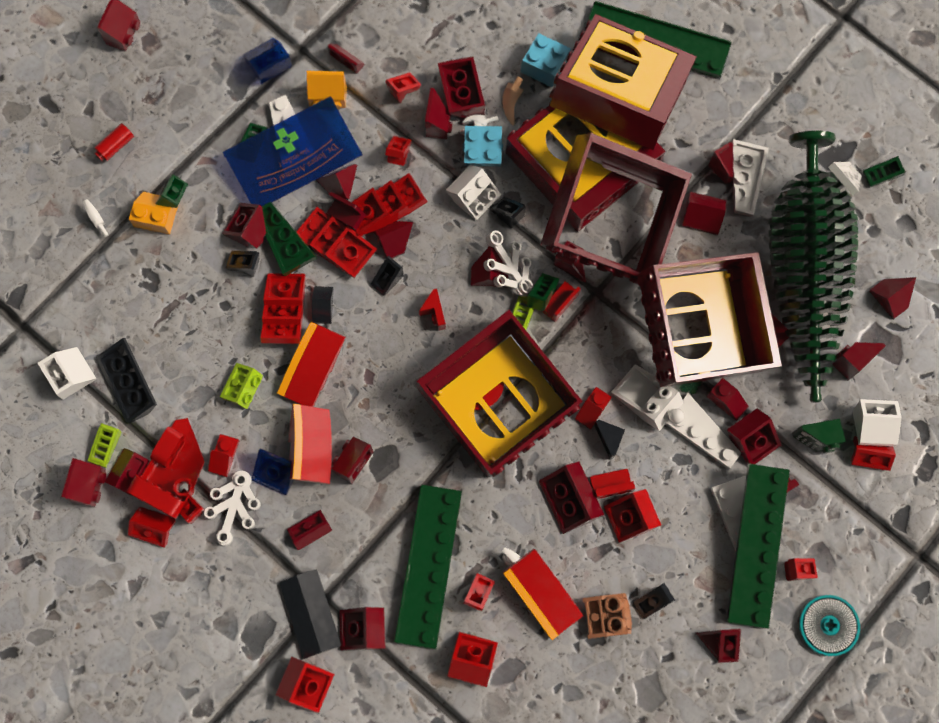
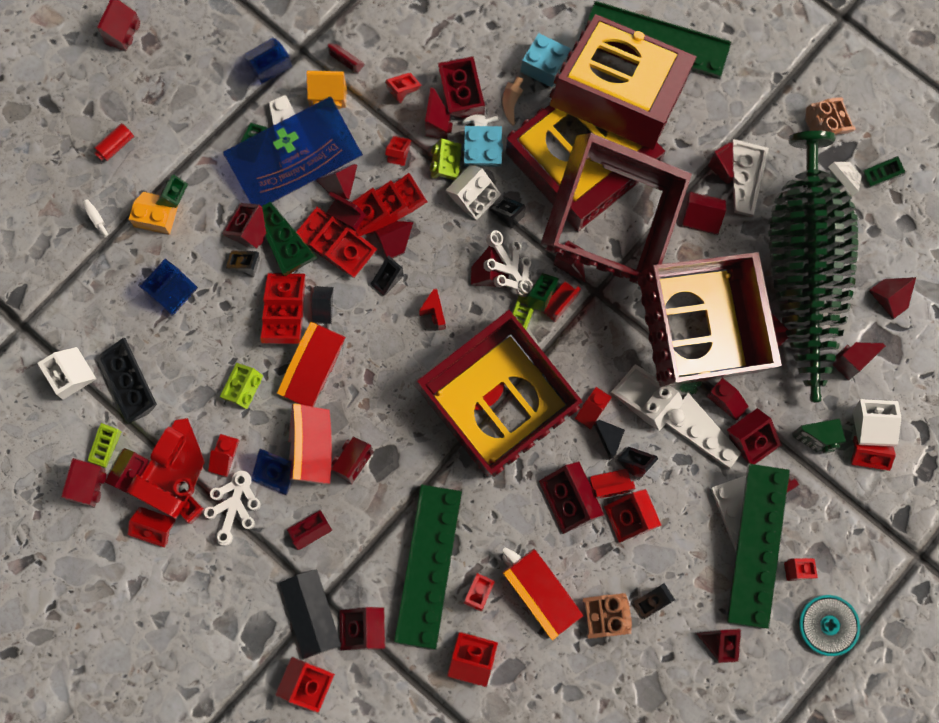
(168, 287): none -> clear blue slope
(445, 159): none -> lime bracket
(637, 461): none -> black slope
(829, 116): none -> nougat slope

